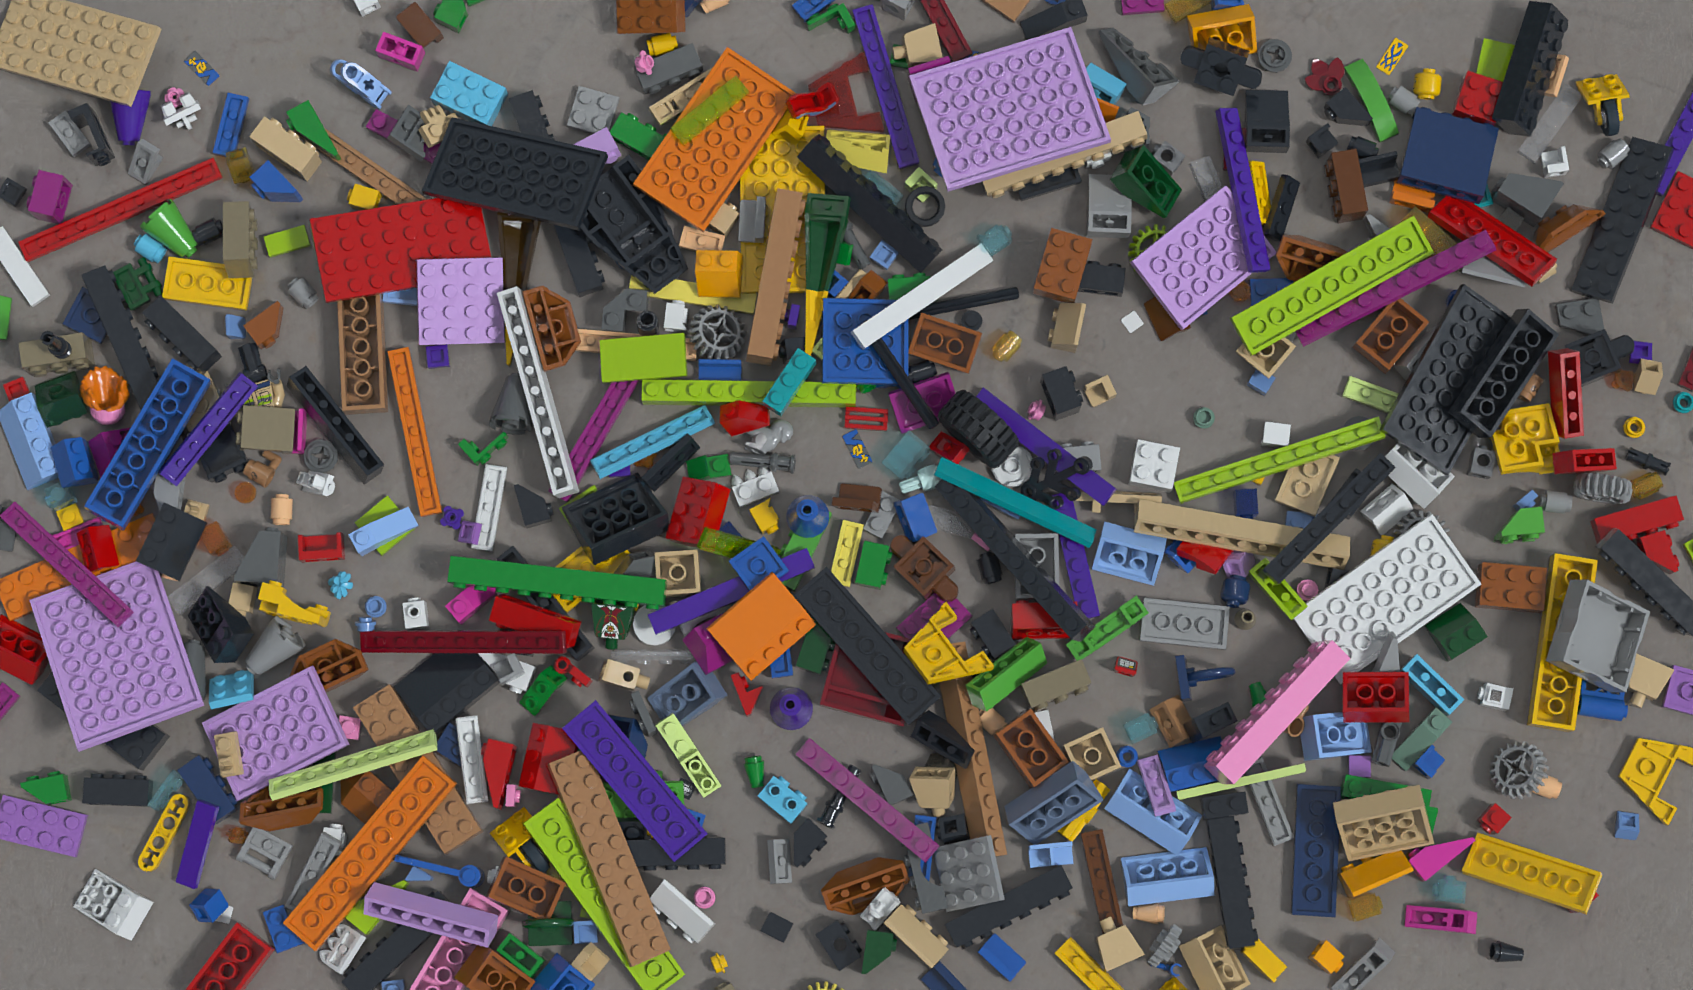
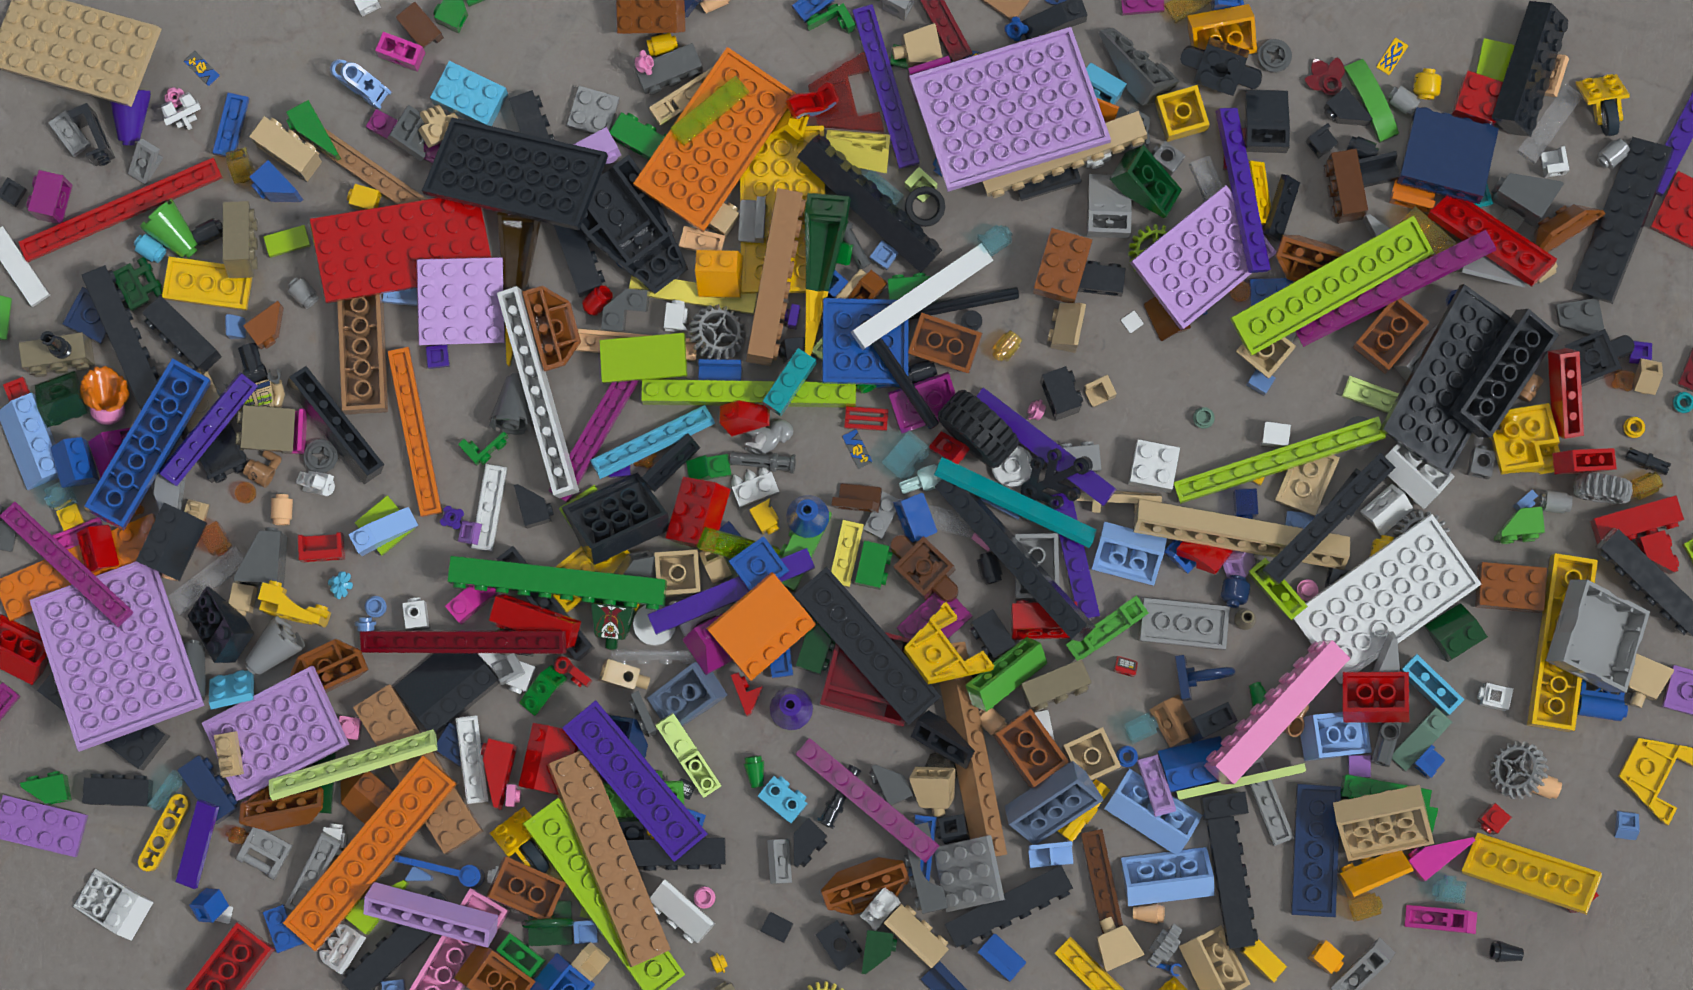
(597, 300): none -> red brick
(647, 323): black brick -> none
(715, 566): none -> tan brick
(1012, 33): none -> blue plate
(1182, 113): none -> yellow brick

